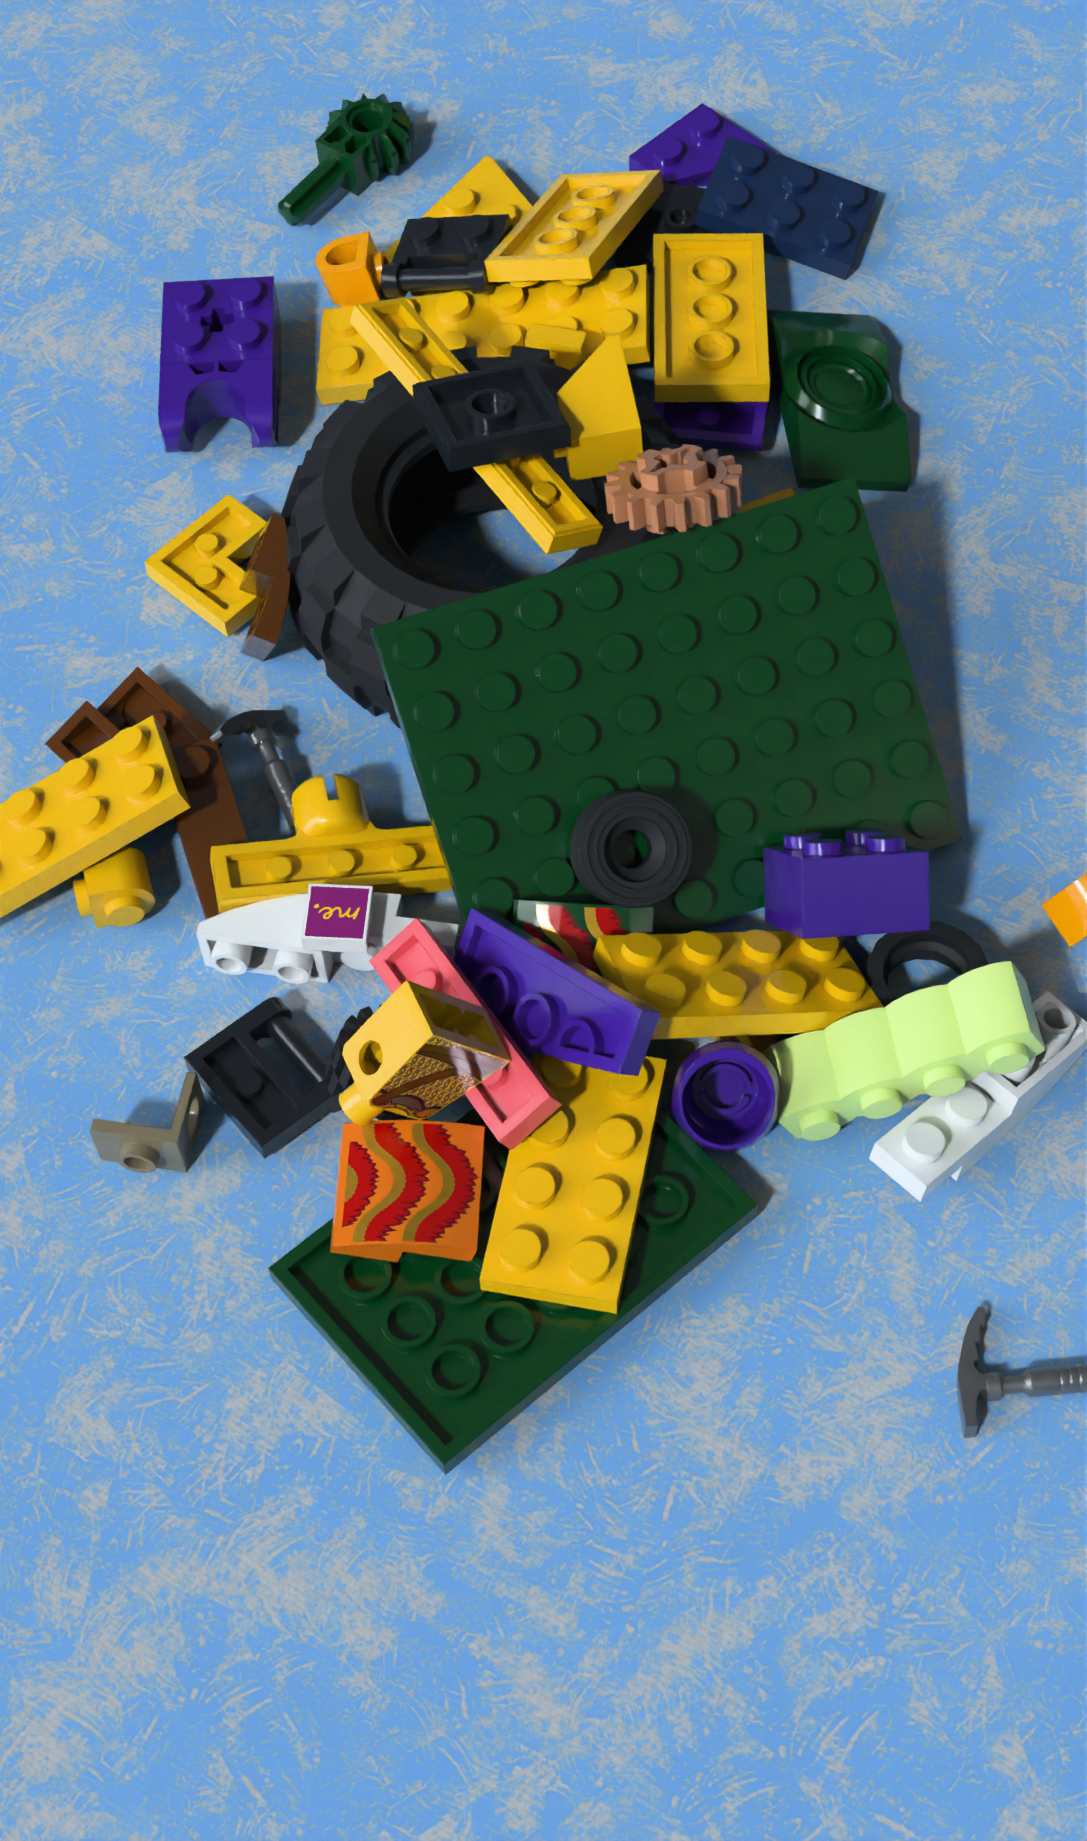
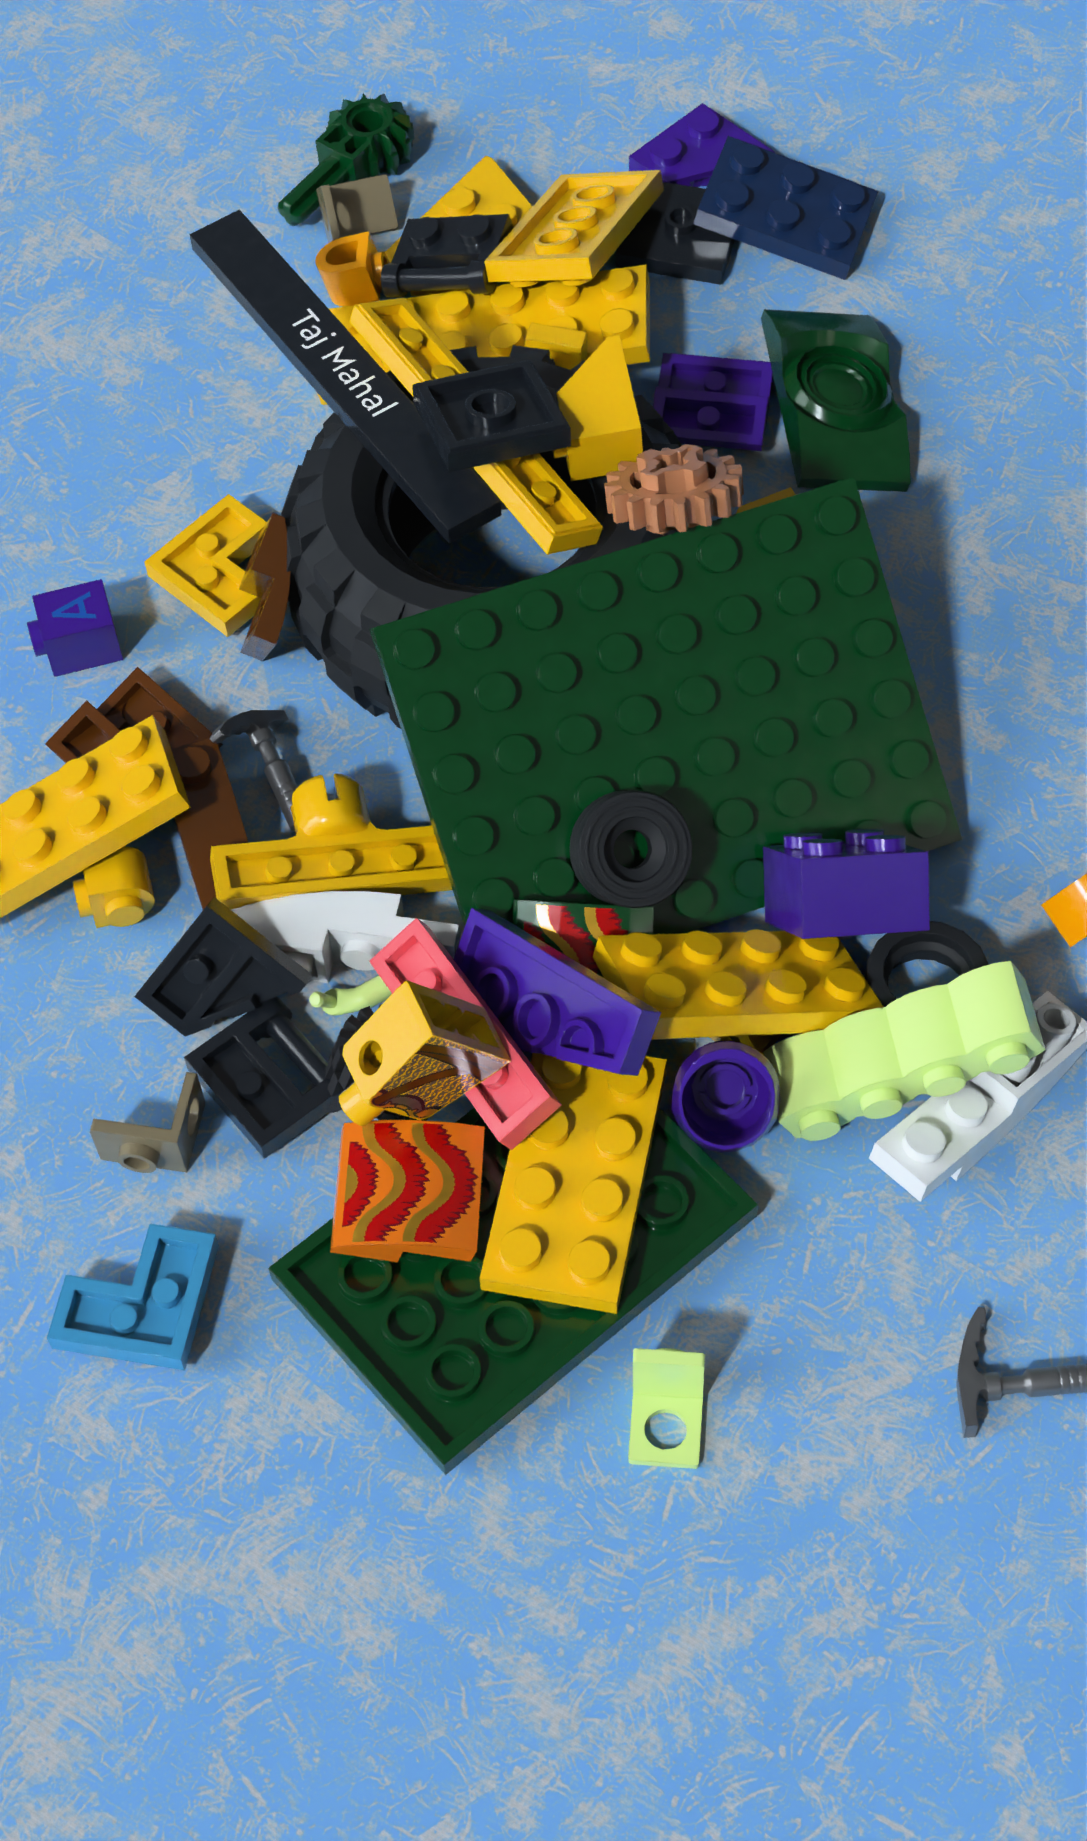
(74, 628): none -> dark purple brick
(145, 1320): none -> dark azure plate
(218, 972): none -> black wing
(219, 358): dark purple brick -> none
(338, 918): tile -> none
(343, 375): none -> black tile
(350, 1000): none -> yellowish green piece
(357, 207): none -> dark tan bracket
(667, 1383): none -> yellowish green bracket
(710, 318): yellow plate -> none

